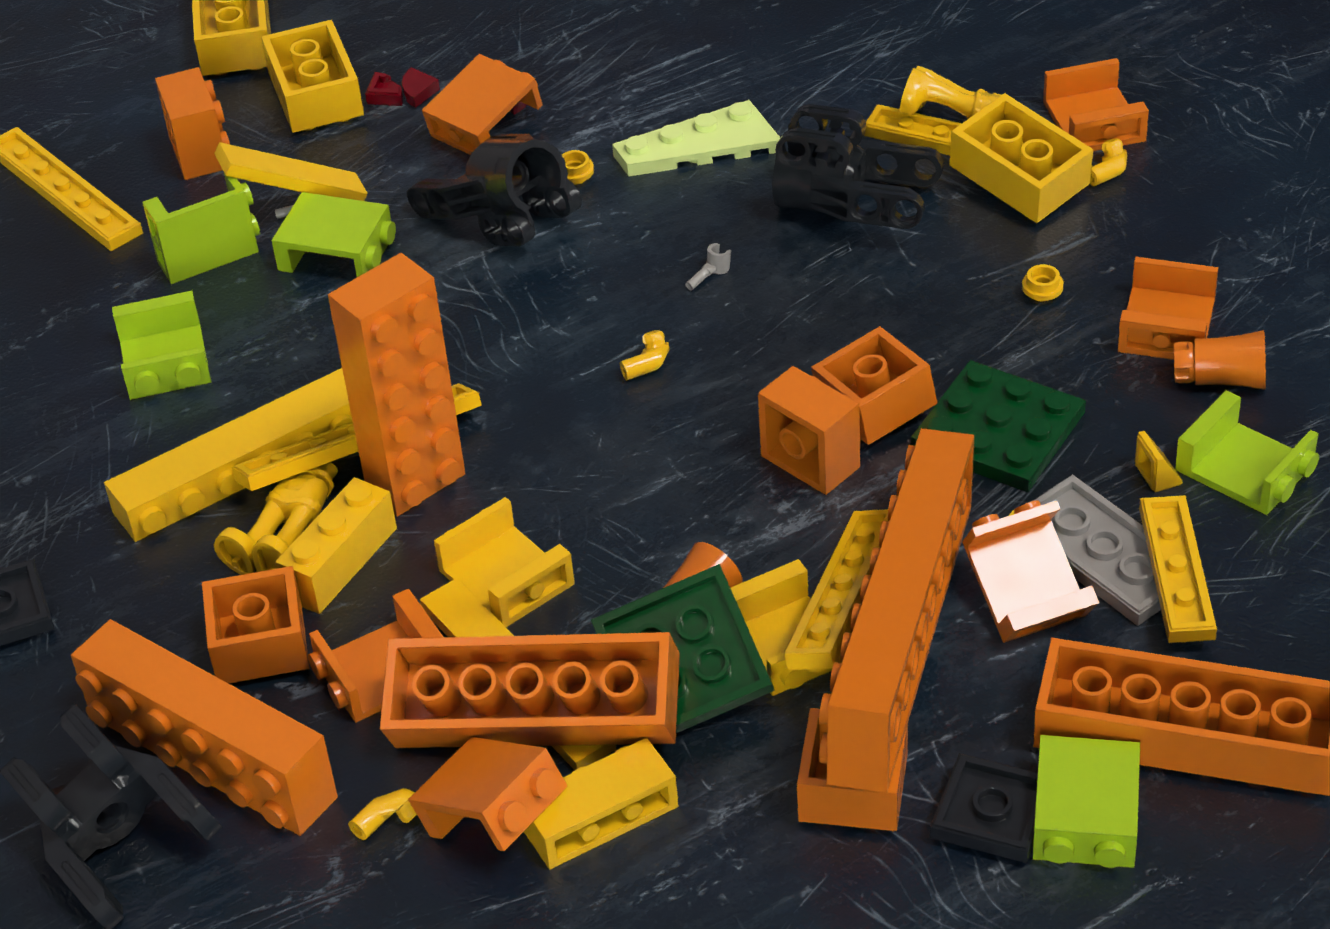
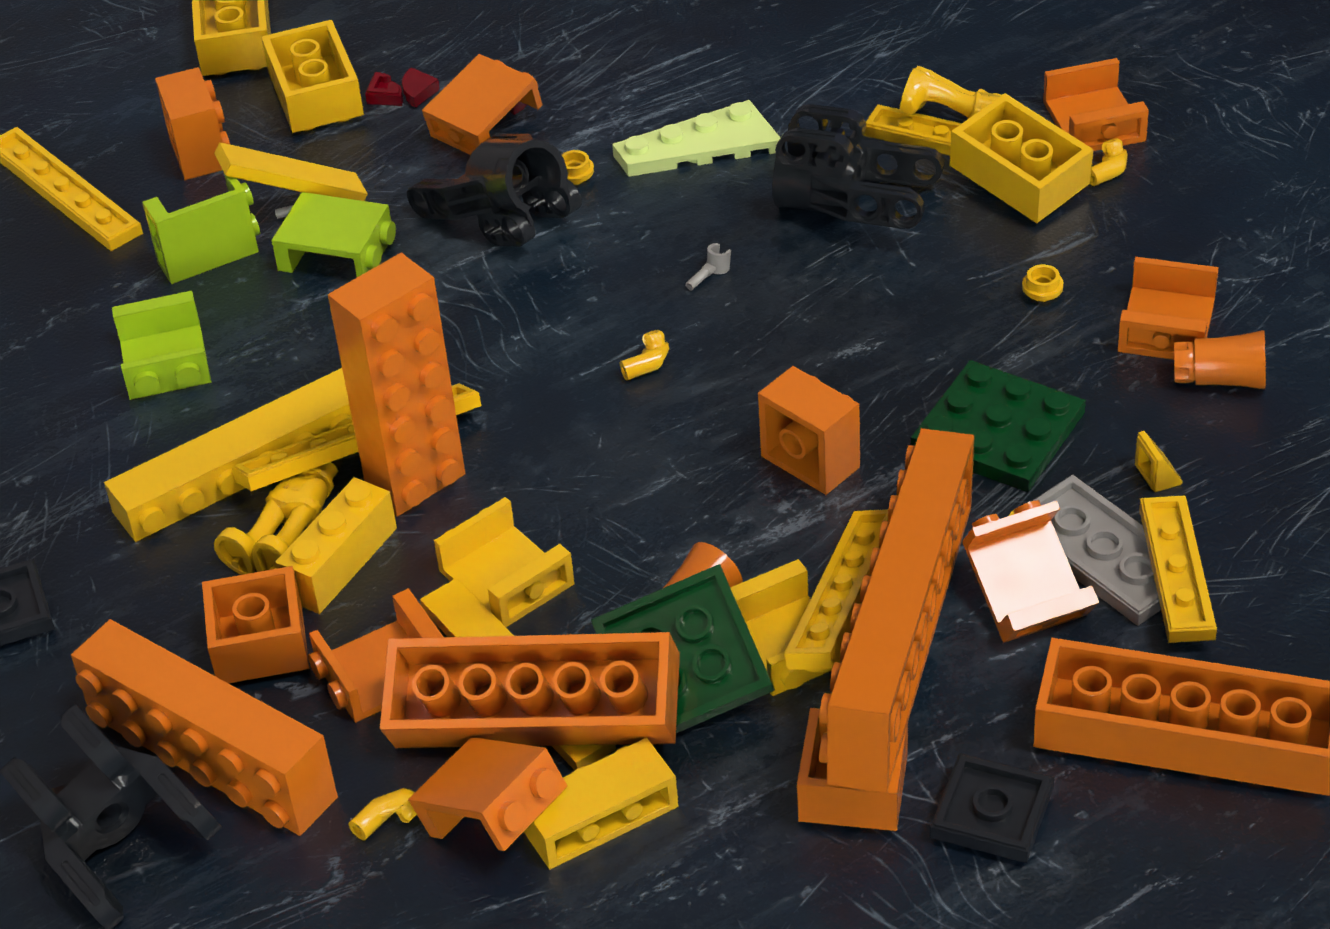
(883, 378): orange brick -> none
(1087, 801): lime panel -> none
(1242, 460): lime panel -> none

